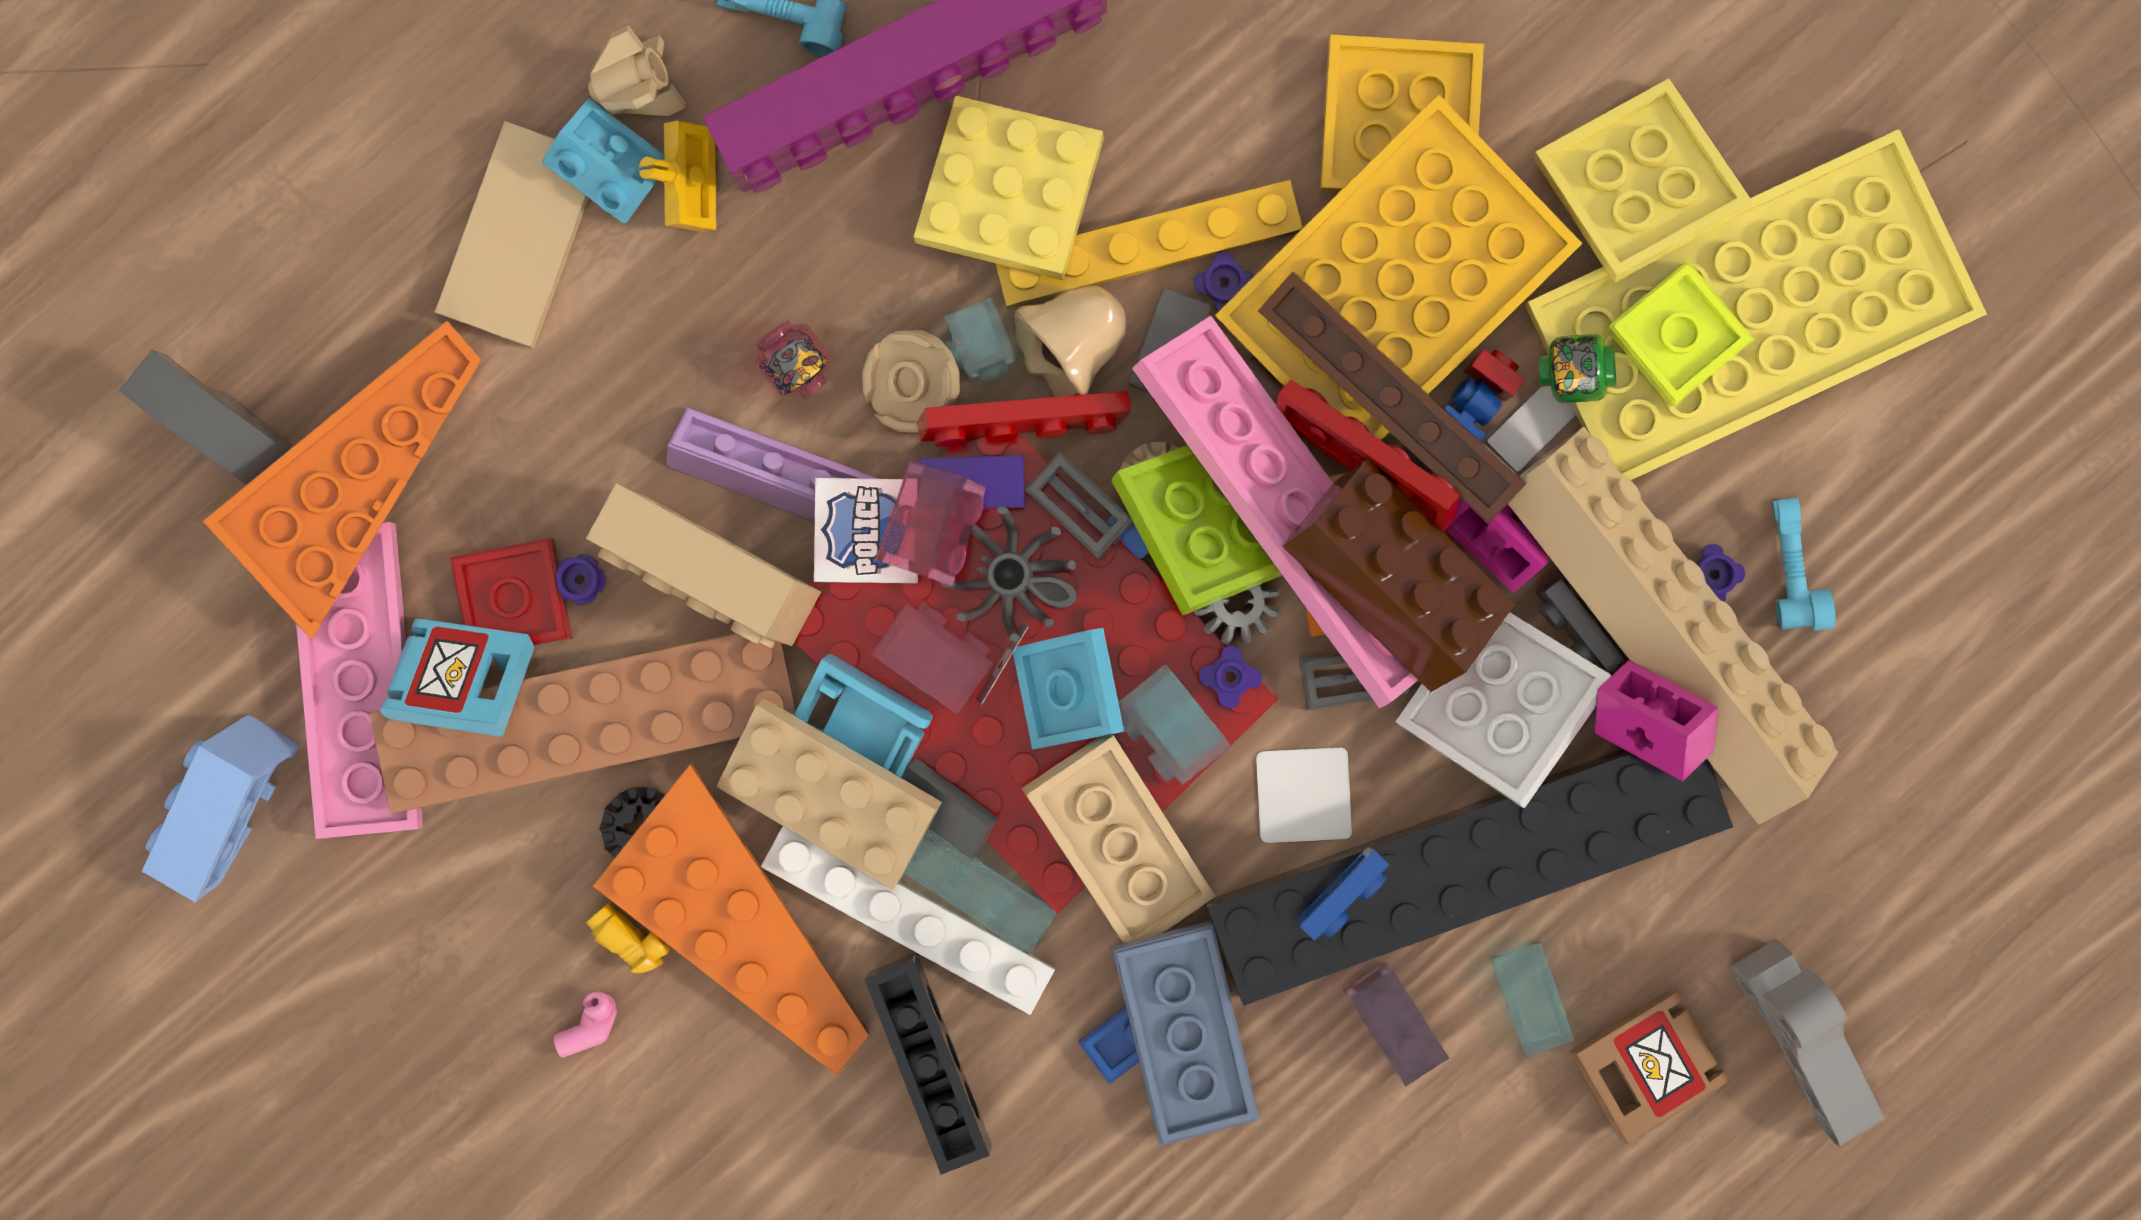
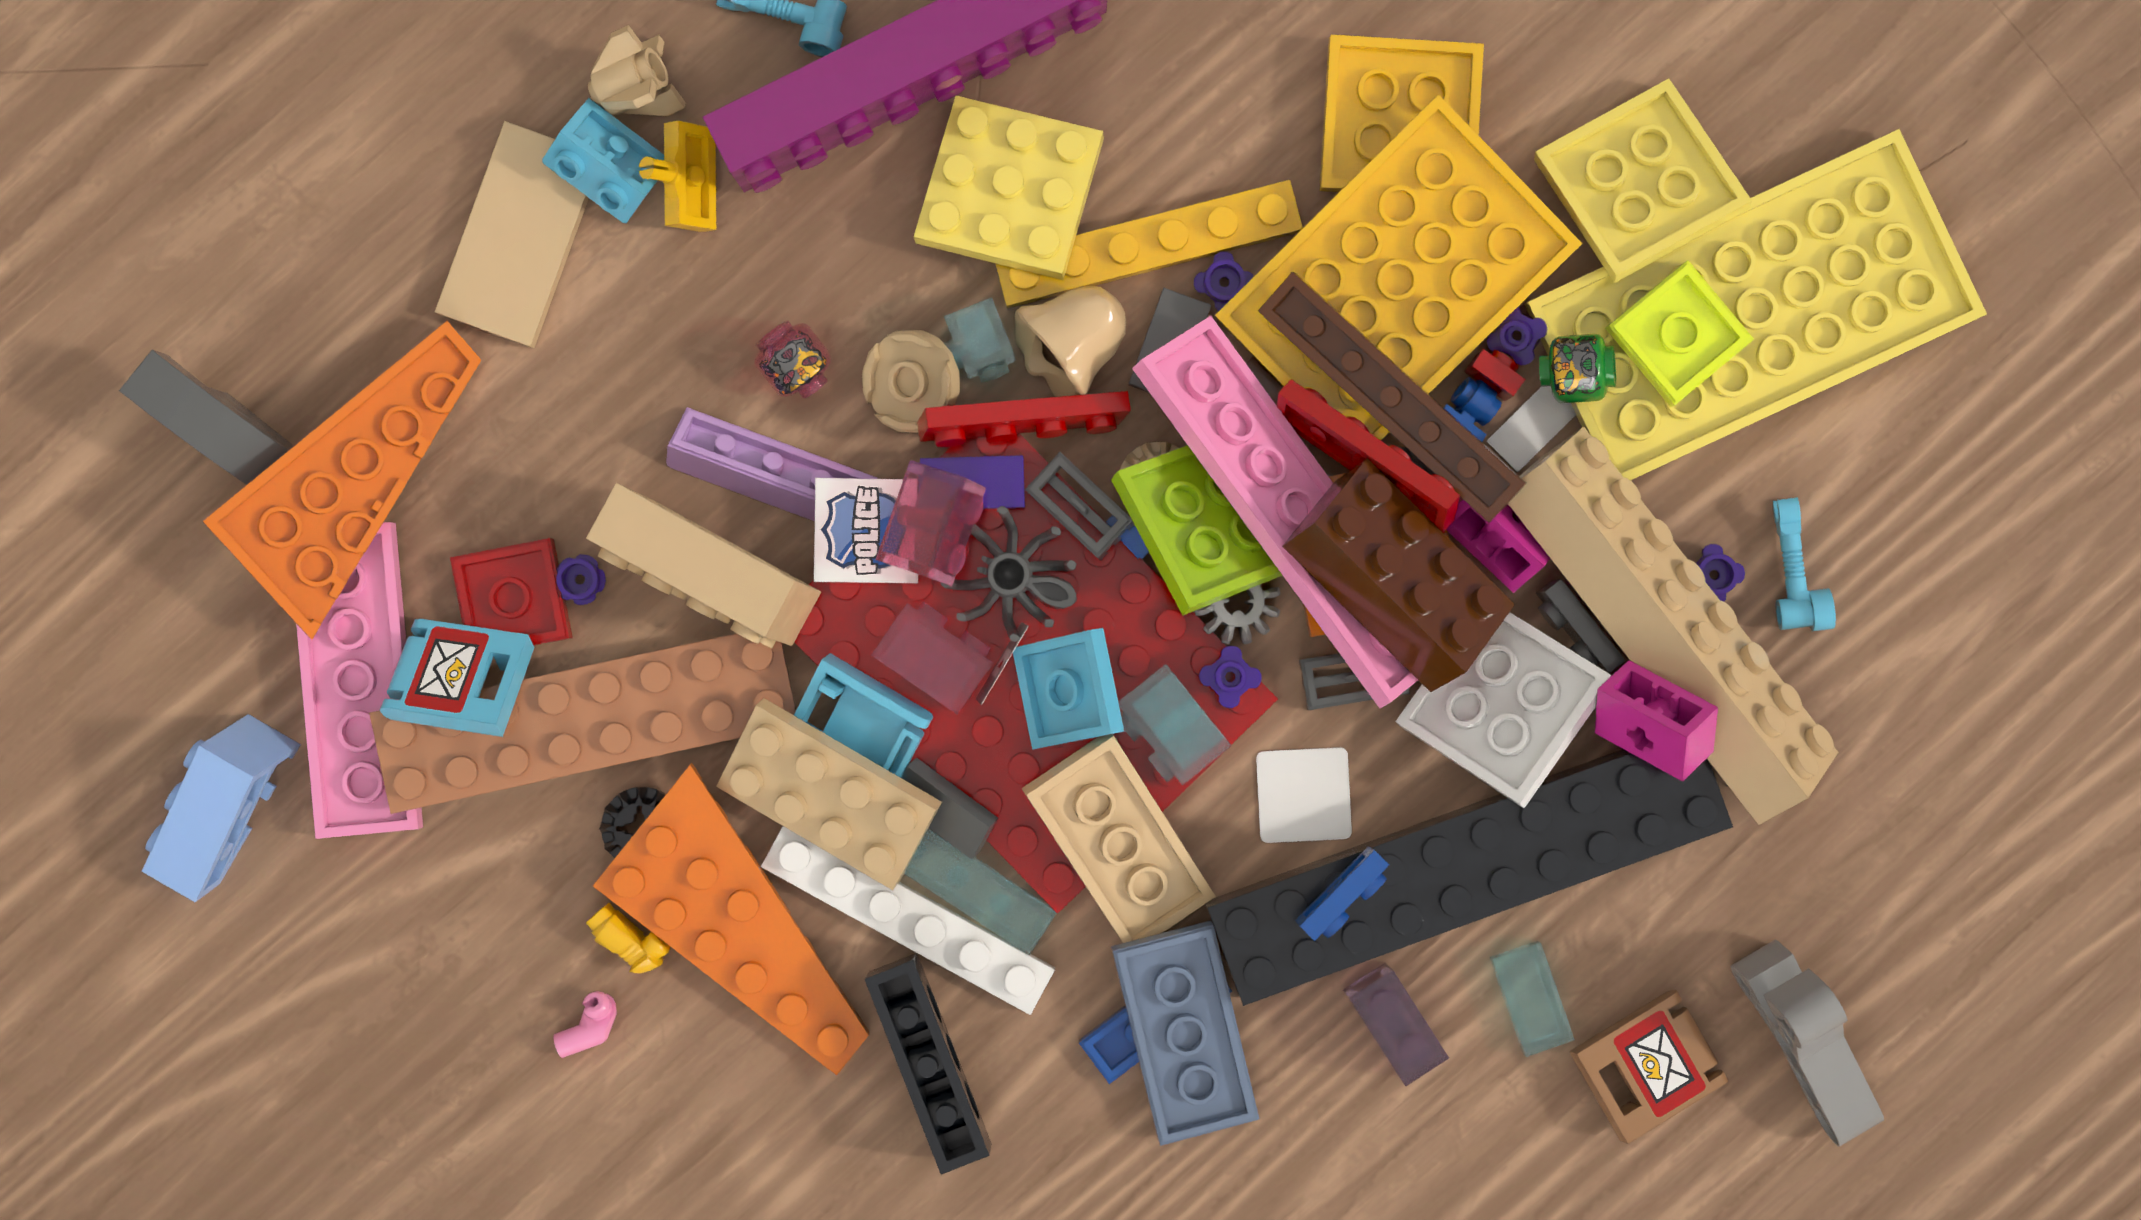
(1521, 349): none -> dark purple plate

